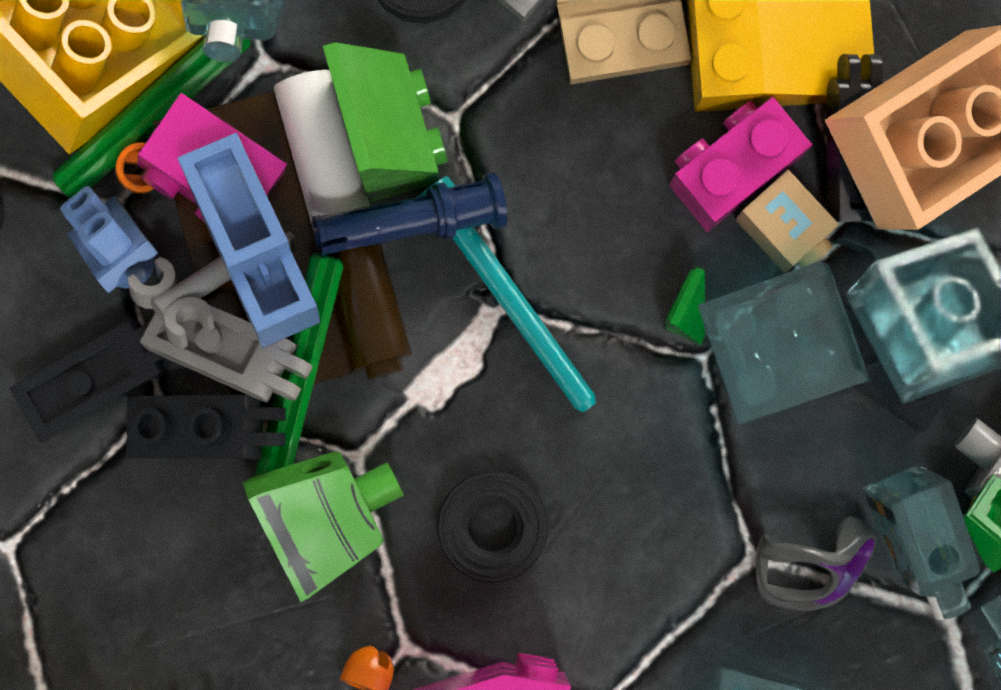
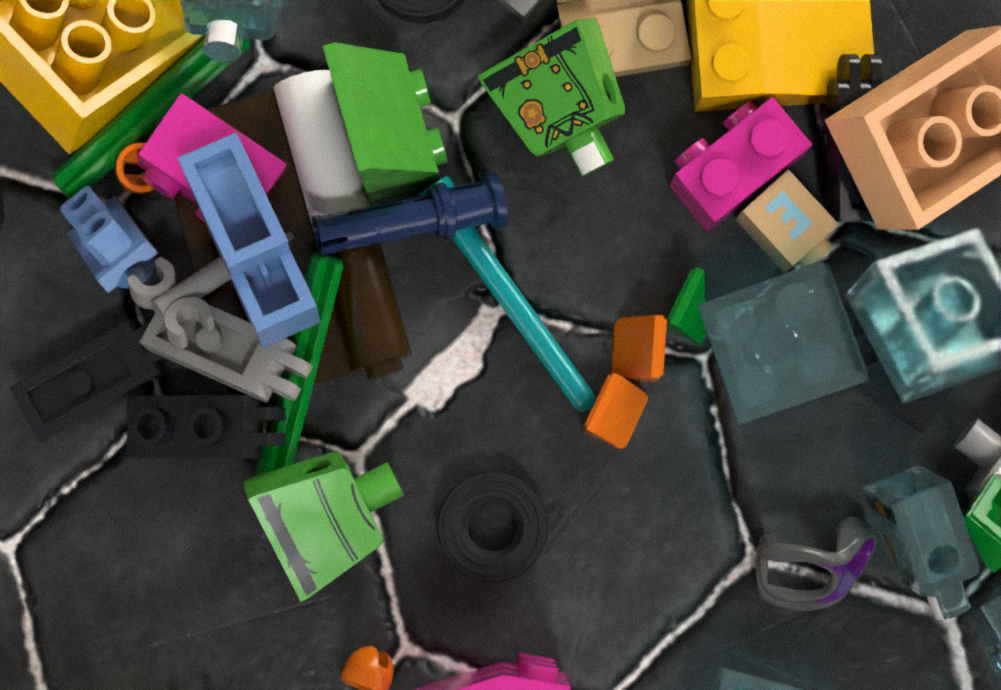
(560, 94): none -> bright green torso
(616, 411): none -> orange slope
(639, 347): none -> orange slope

